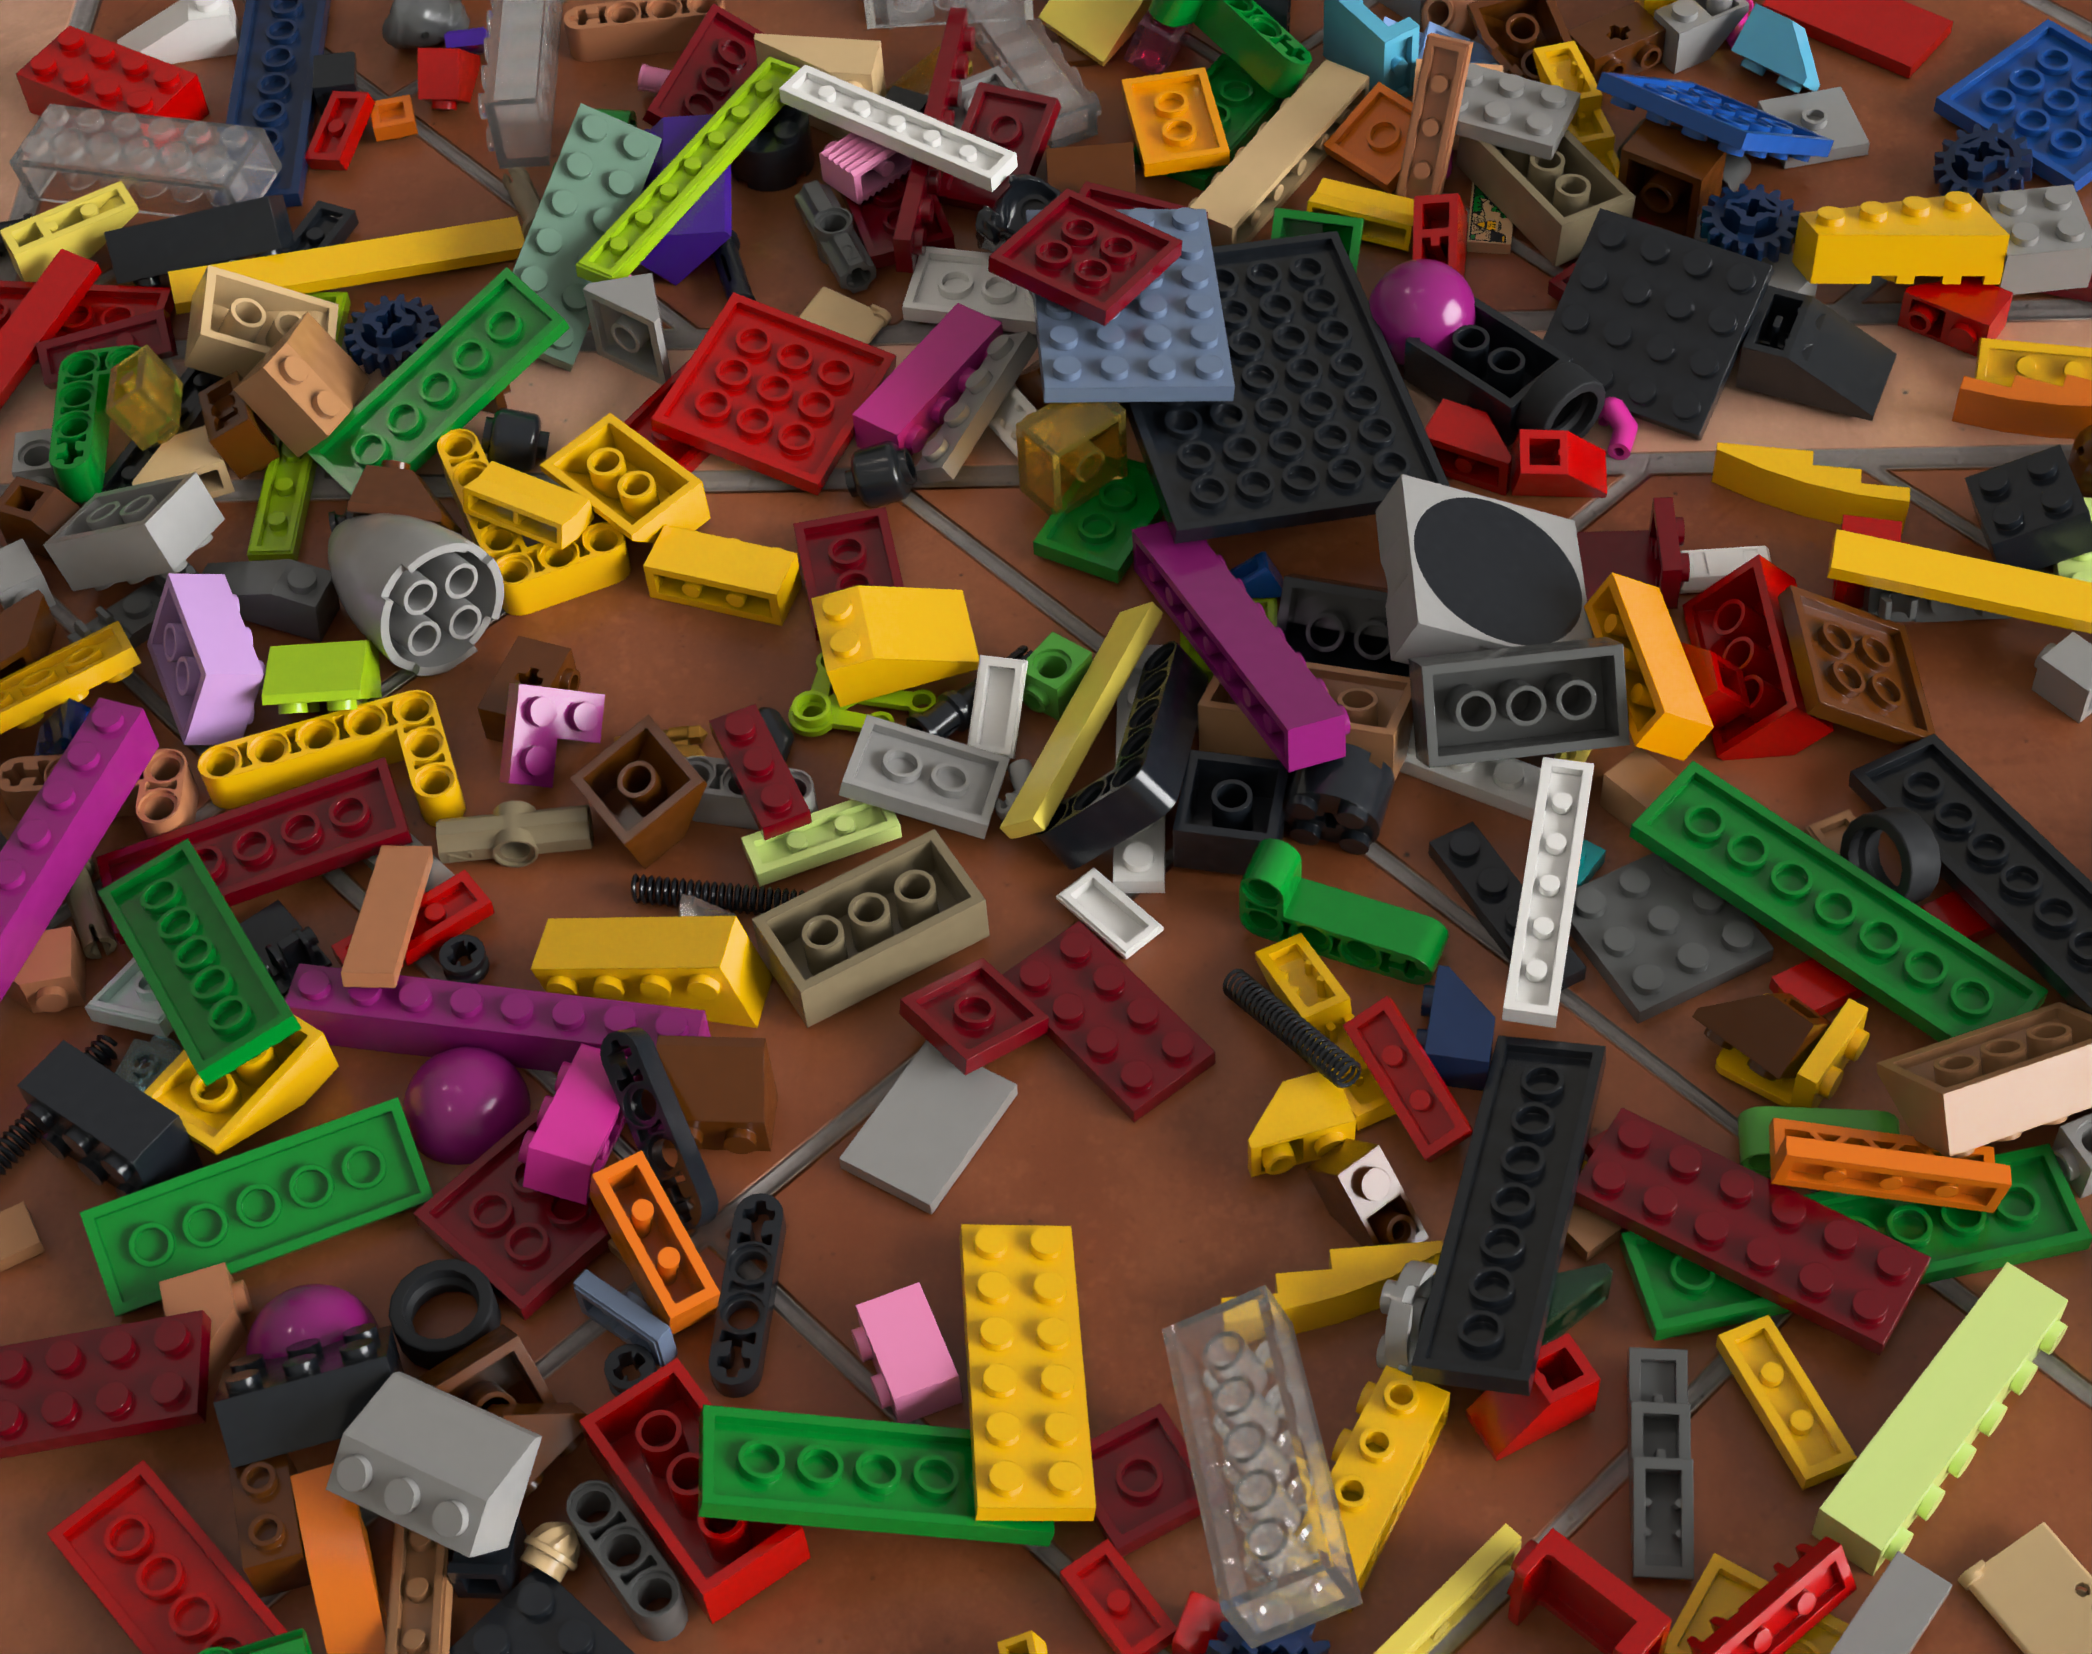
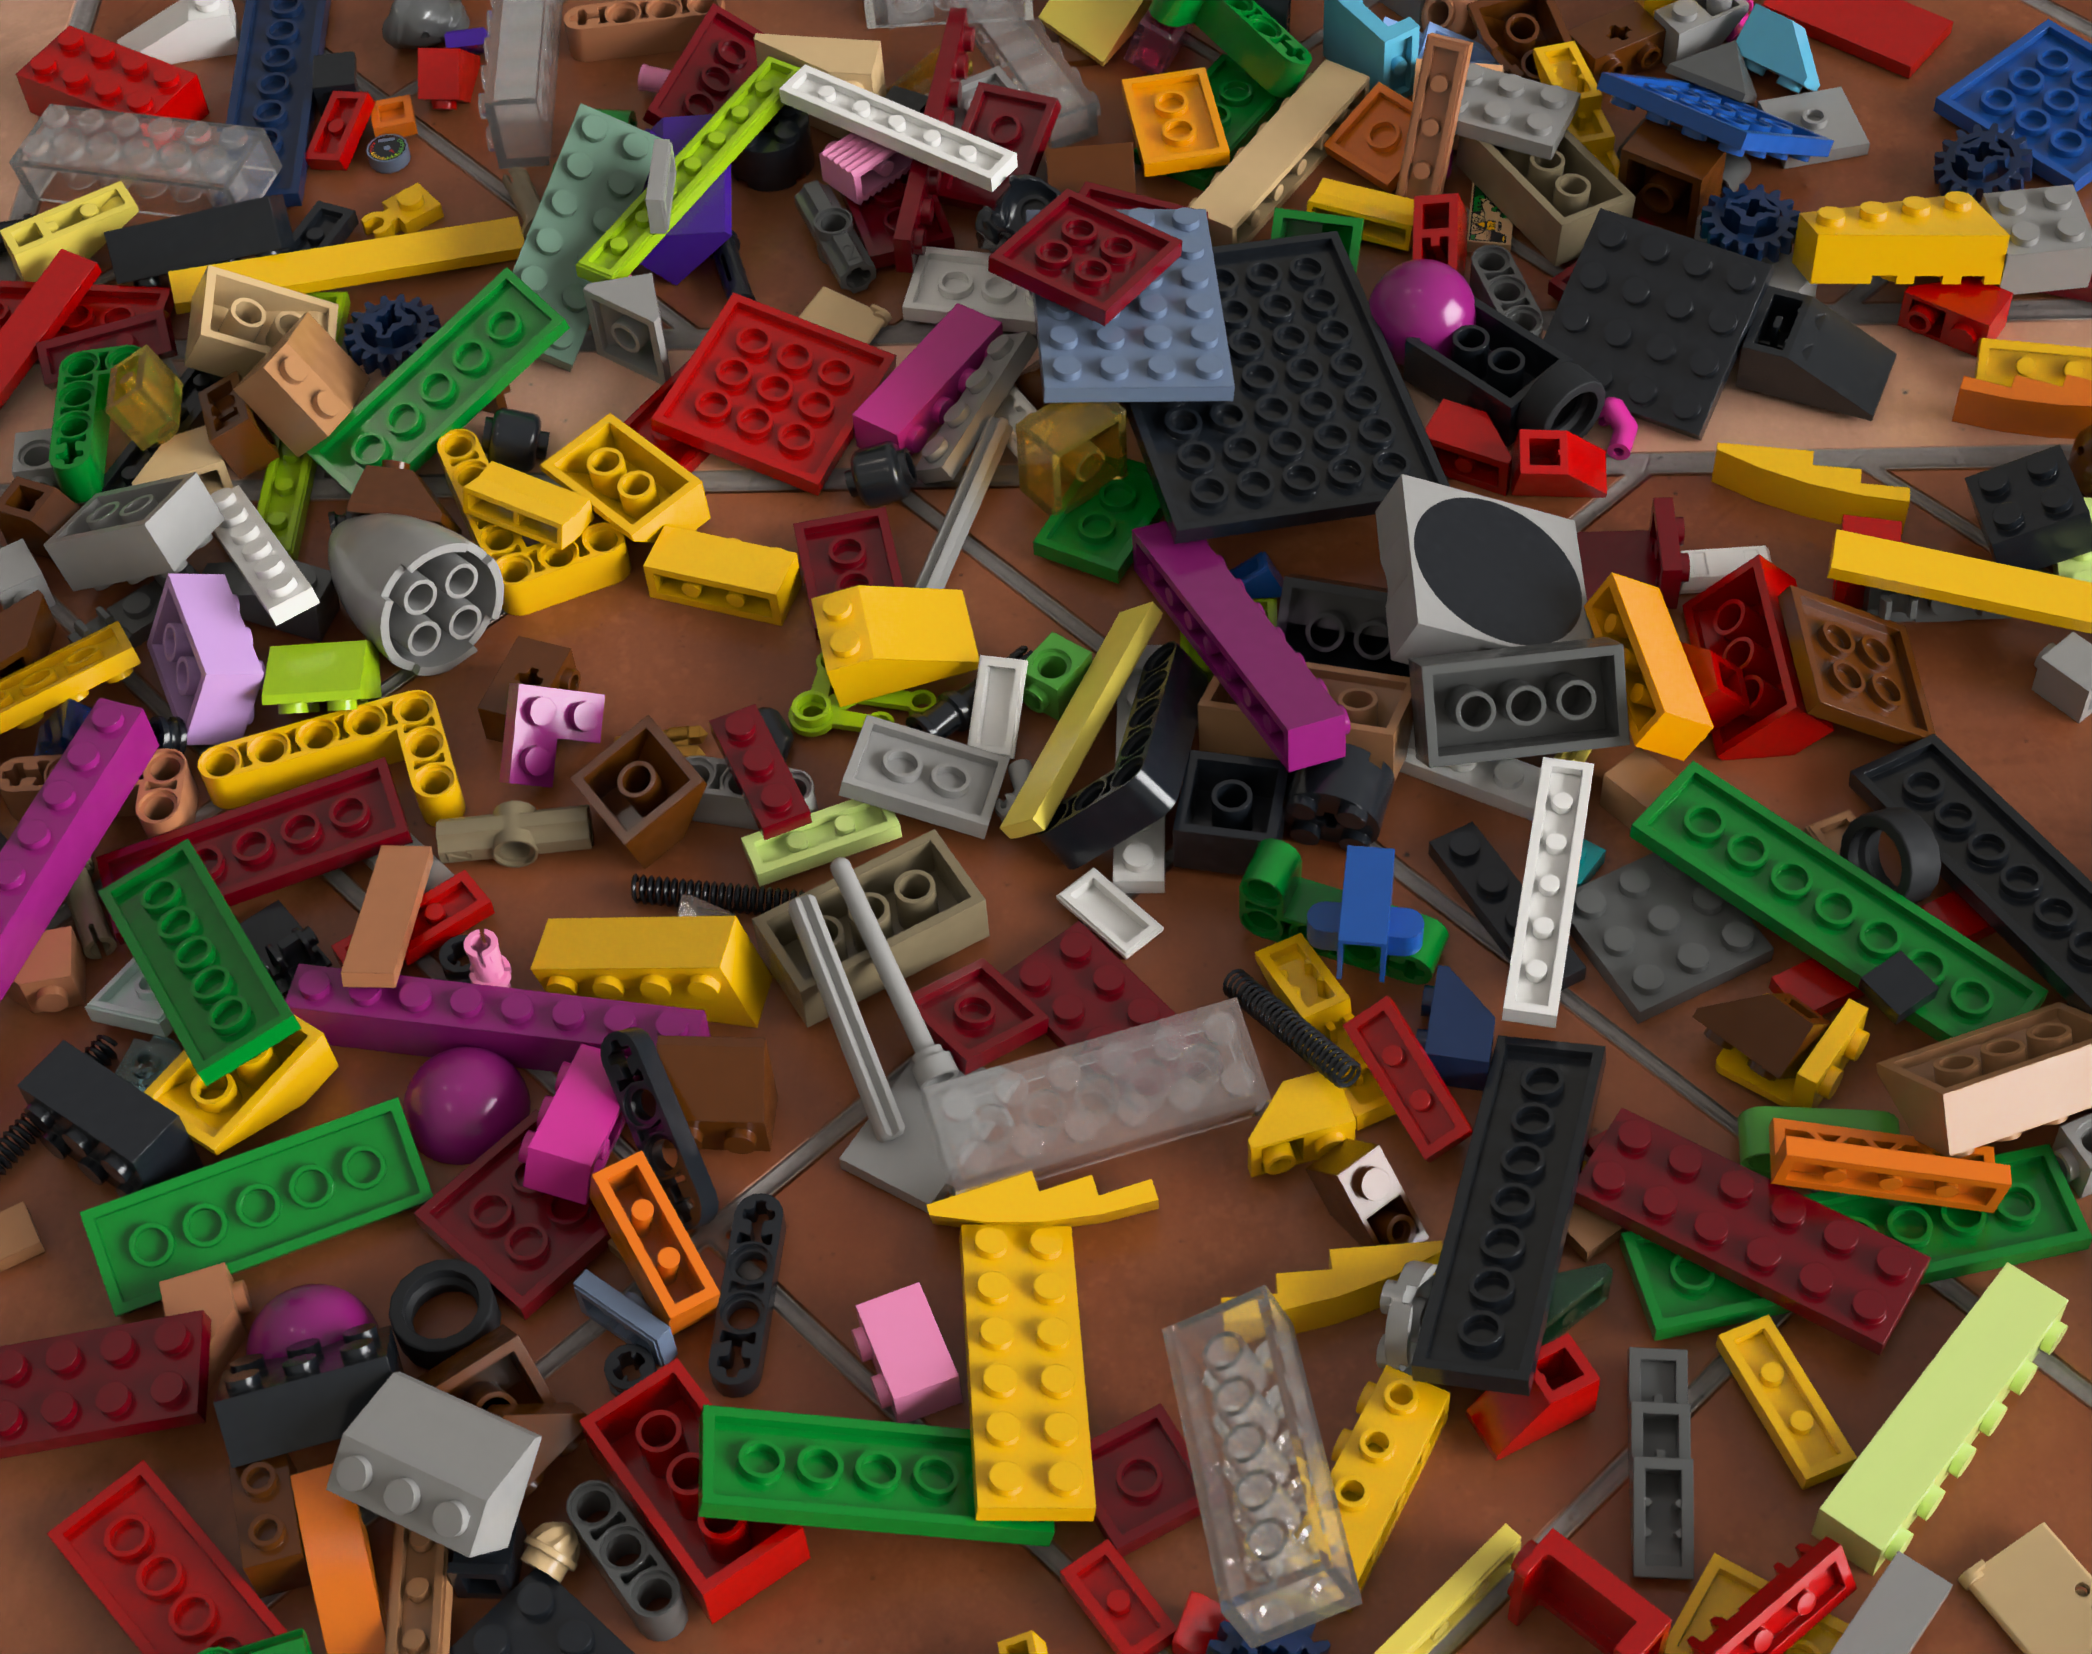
(170, 733): none -> black bush
(261, 557): none -> white plate
(388, 153): none -> tile
(406, 211): none -> yellow plate
(486, 961): none -> bright pink pin
(661, 186): none -> light grey tile
(846, 1018): none -> light grey axle
(930, 1060): none -> light grey piece
(965, 504): none -> light grey axle
(1021, 1203): none -> yellow slope
(1097, 1098): none -> clear brick
(1366, 911): none -> blue piece
(1501, 286): none -> dark grey beam
(1718, 70): none -> dark grey slope
(1898, 987): none -> black tile

